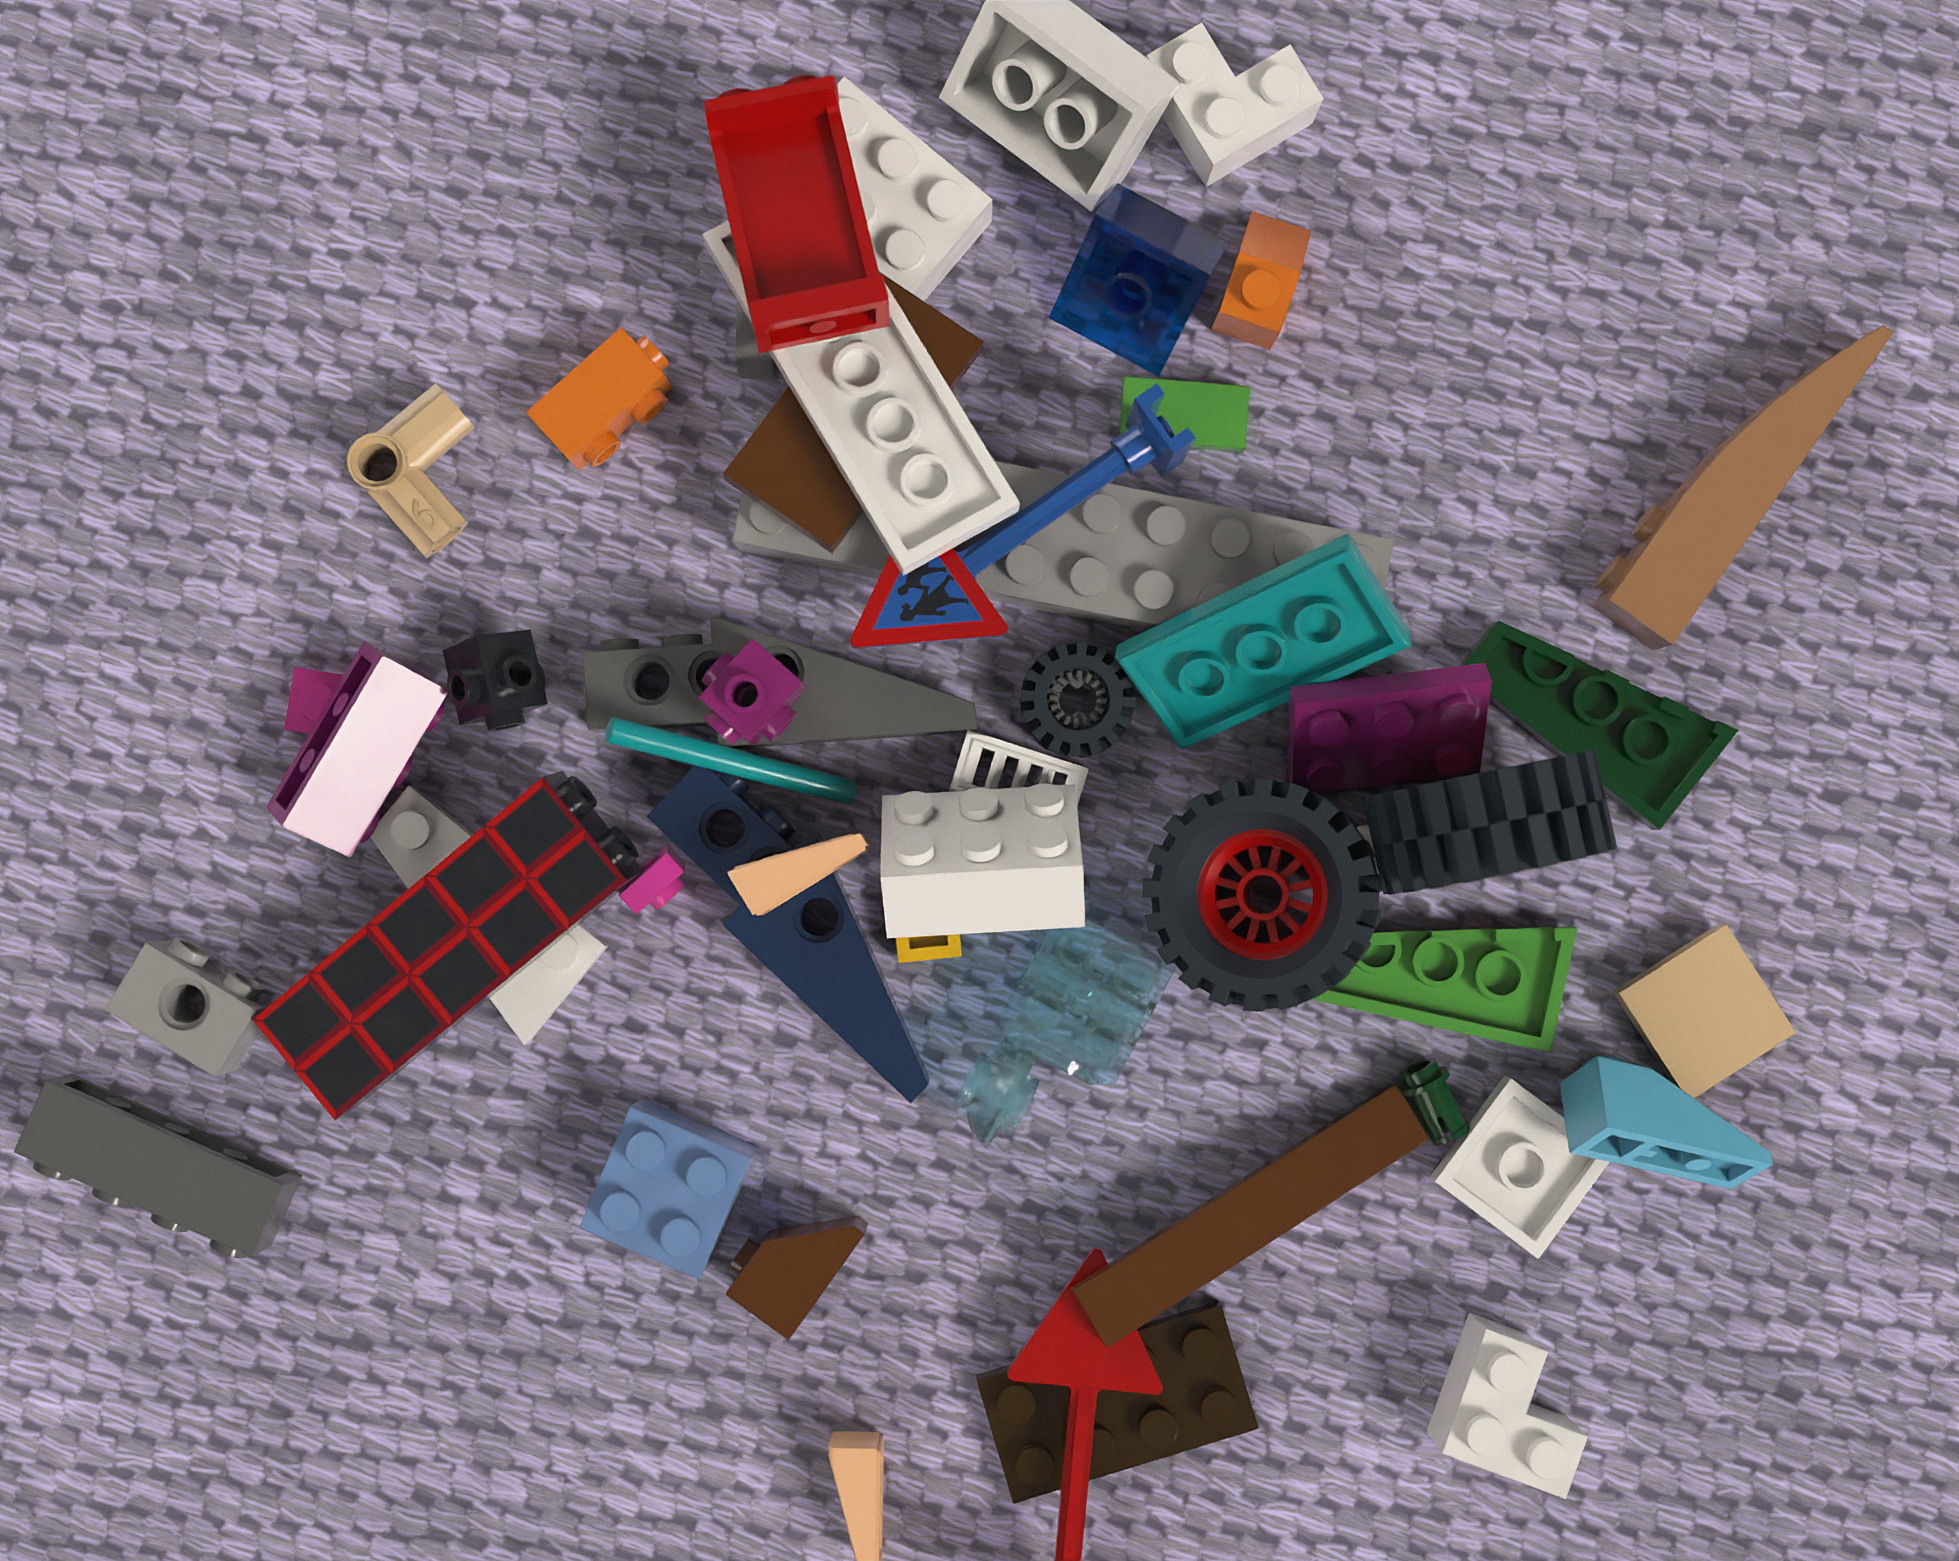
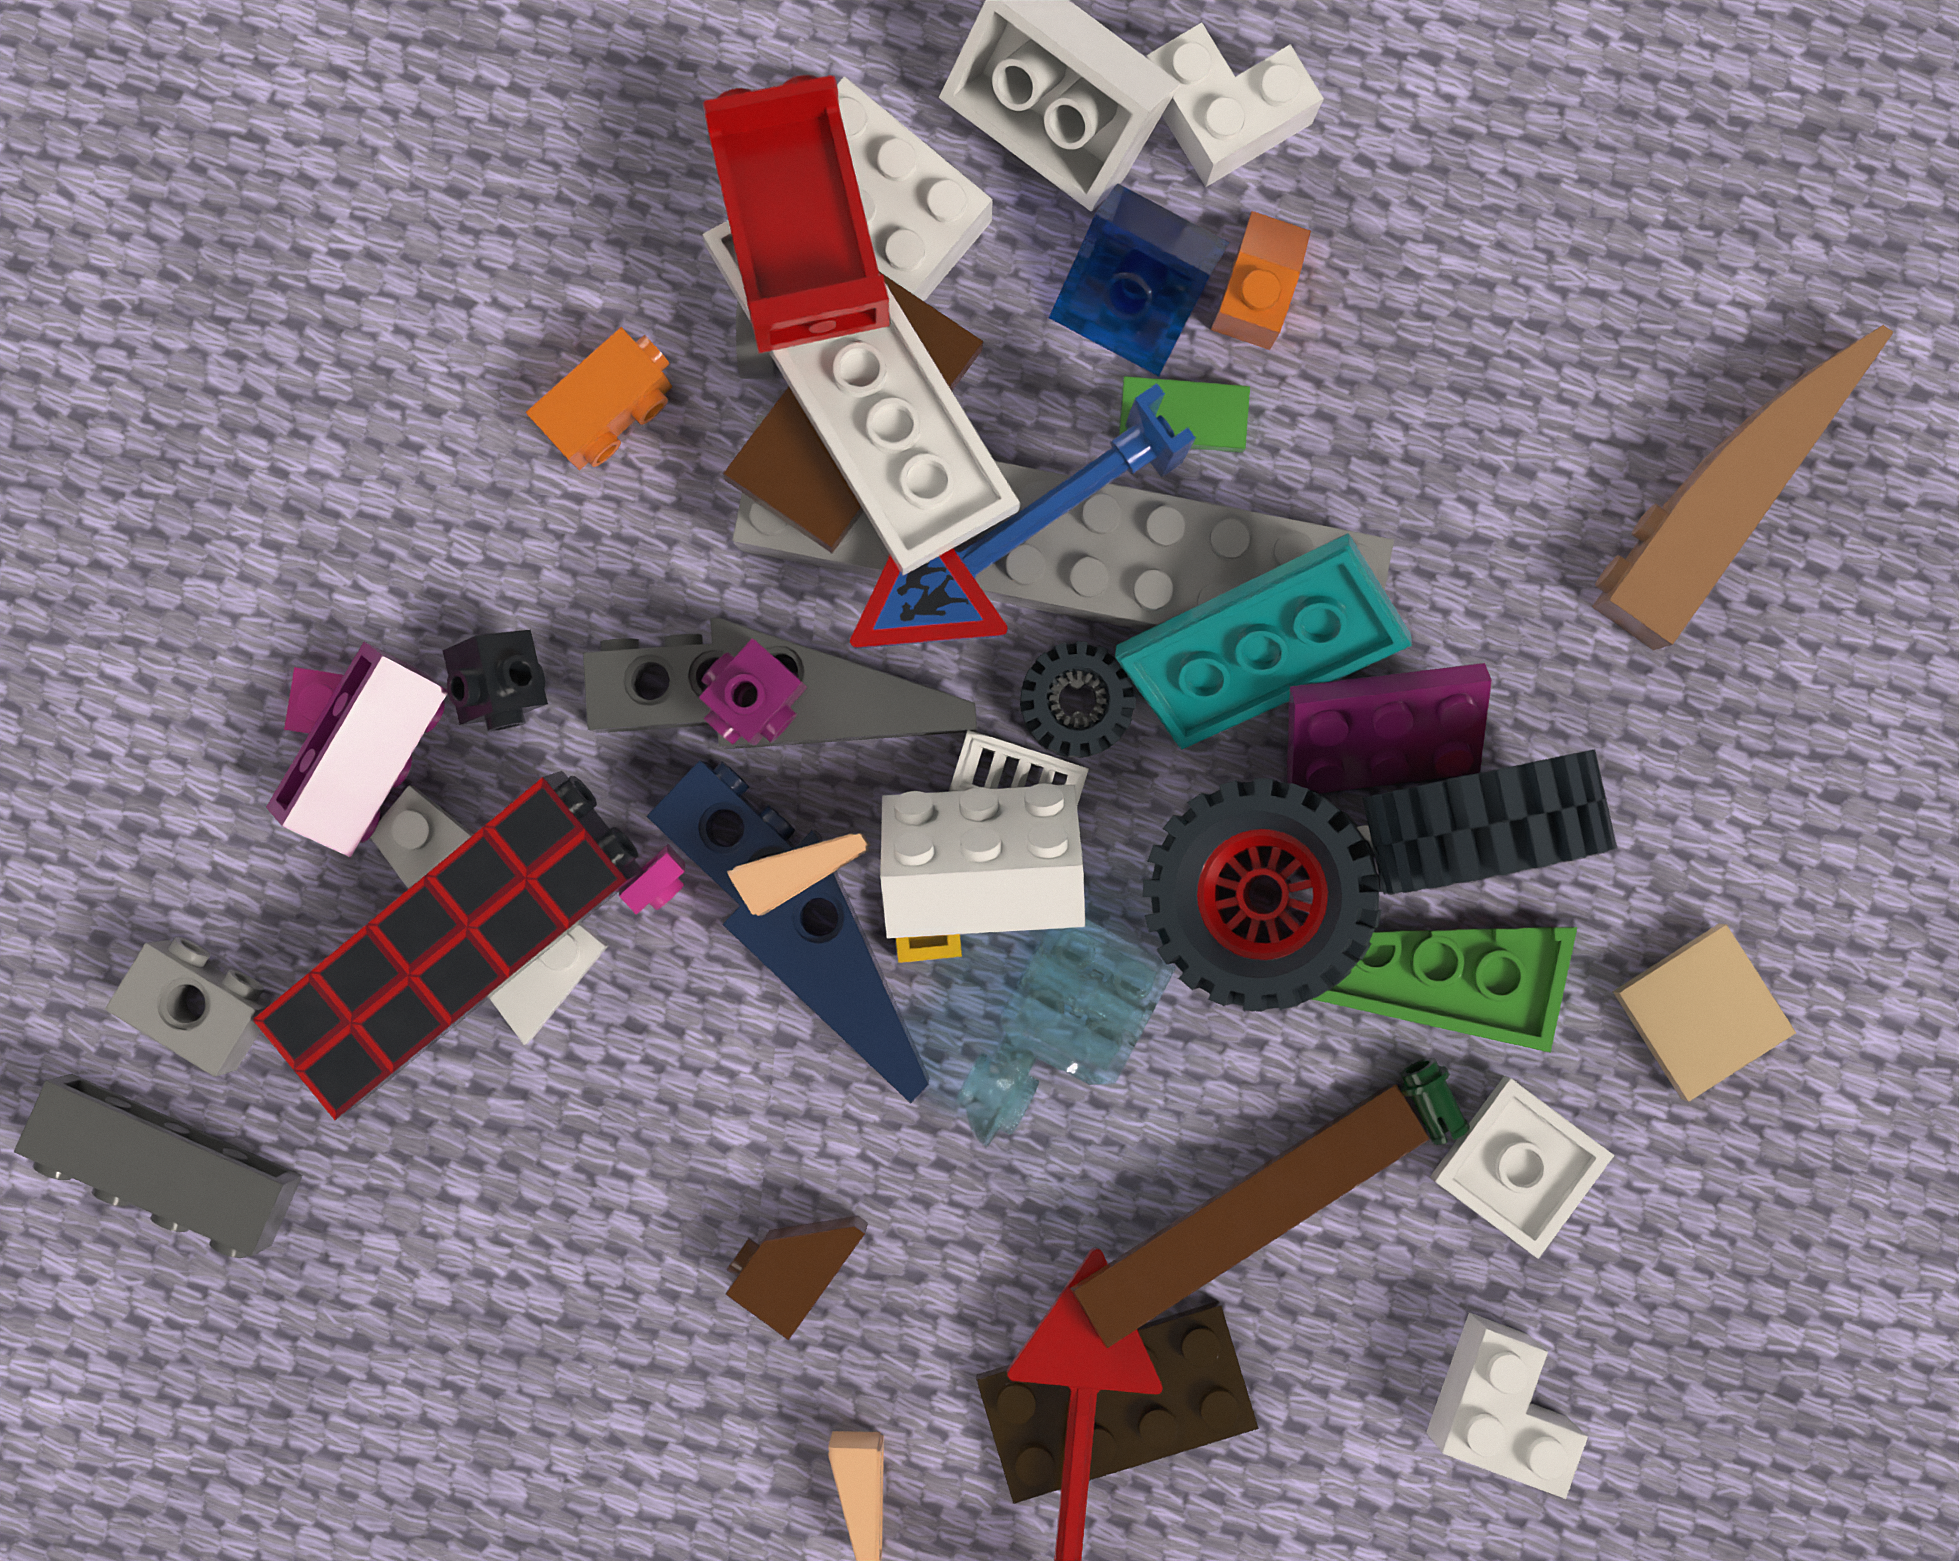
(409, 496): tan piece -> none
(668, 1187): medium blue brick -> none
(729, 760): teal bar -> none
(1644, 743): dark green wing -> none
(1650, 1124): medium azure slope -> none

